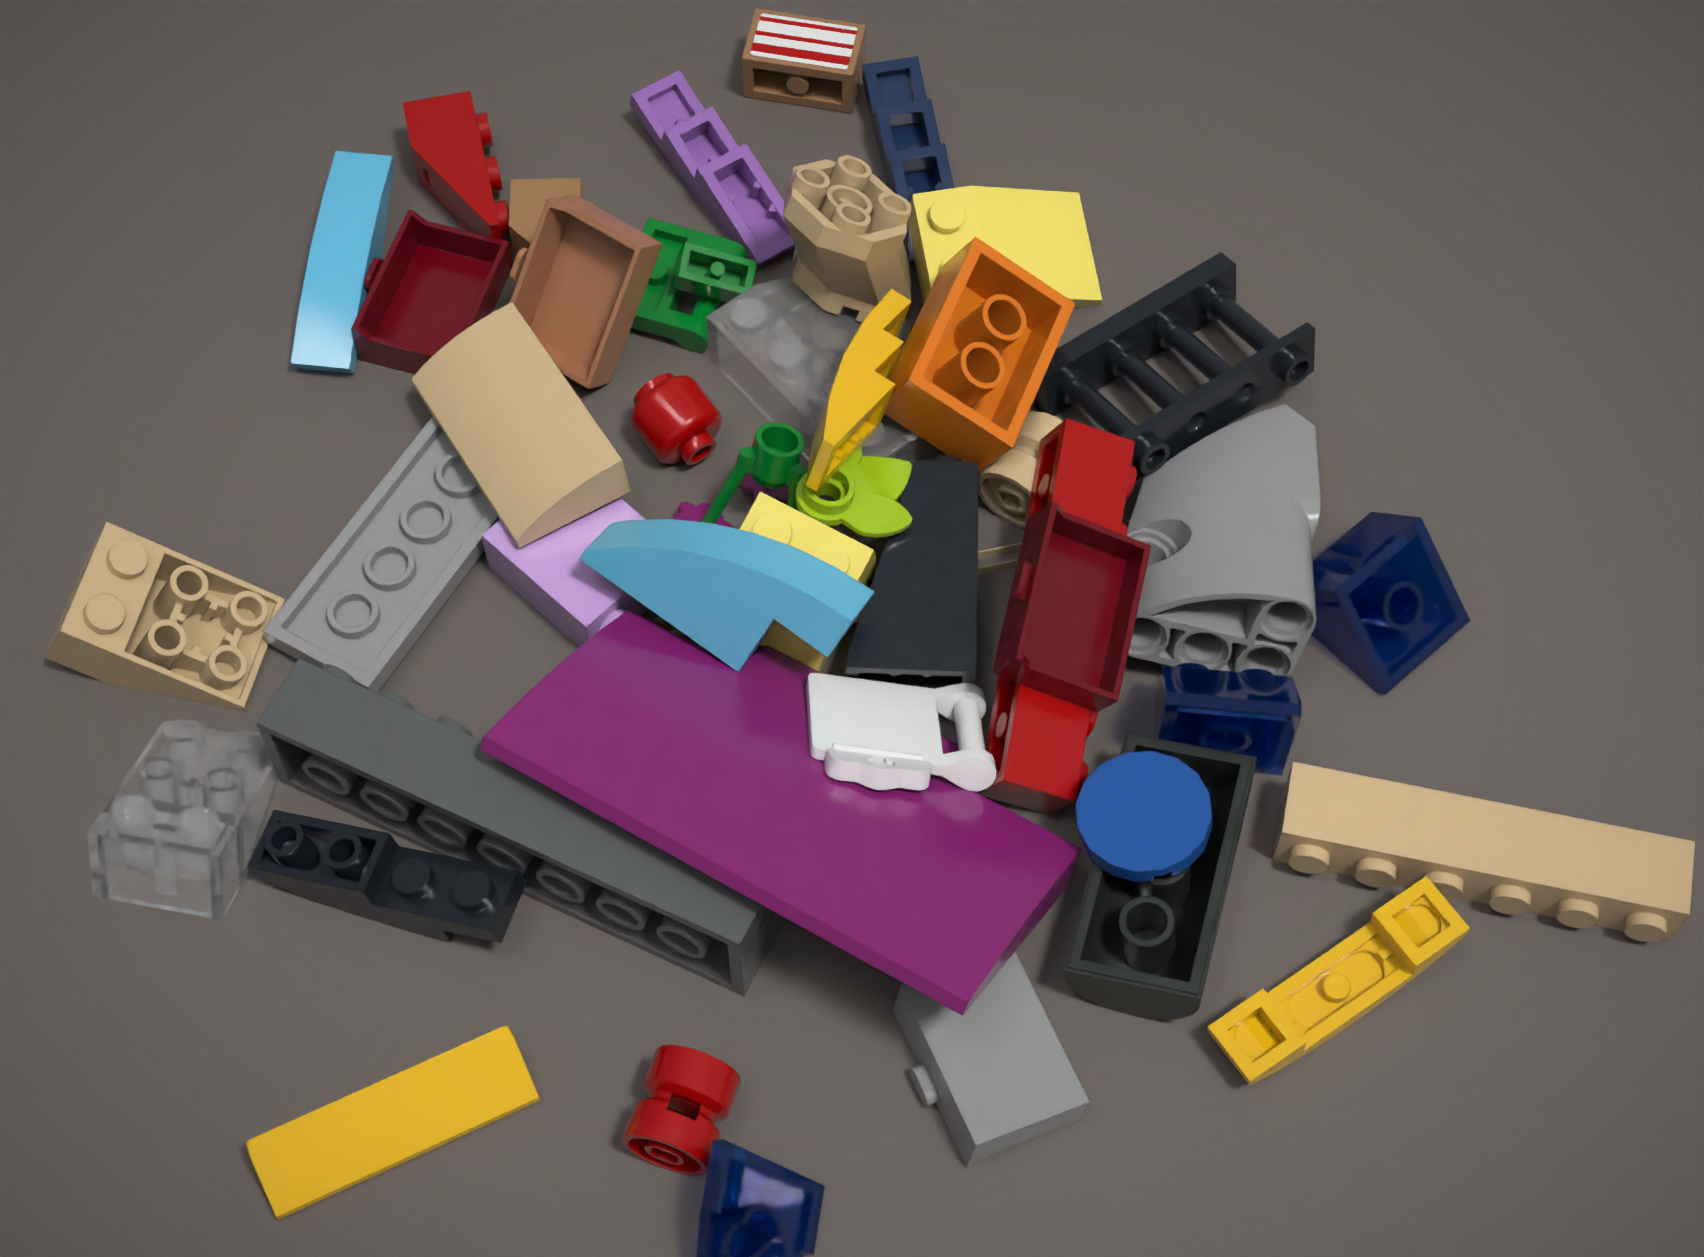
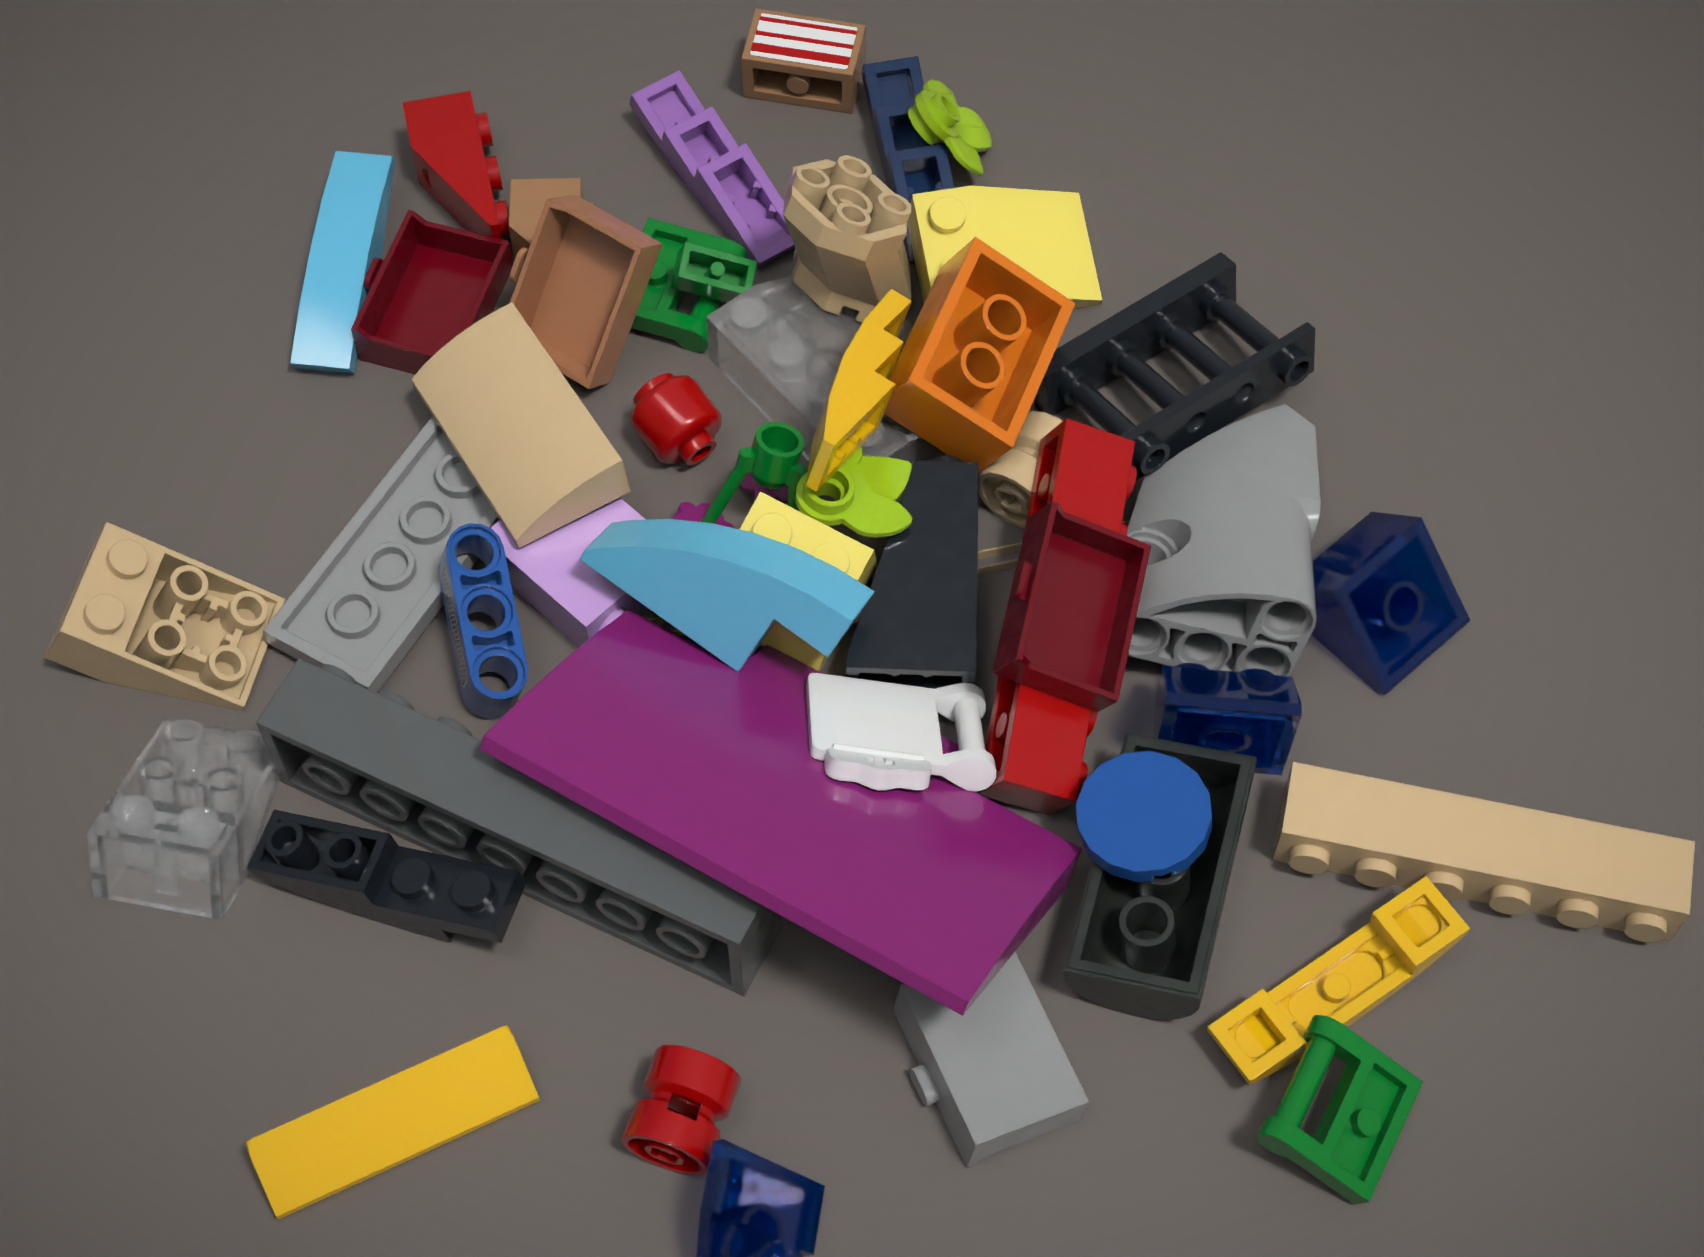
(487, 592): none -> blue beam
(941, 119): none -> lime plate
(1359, 1119): none -> green plate

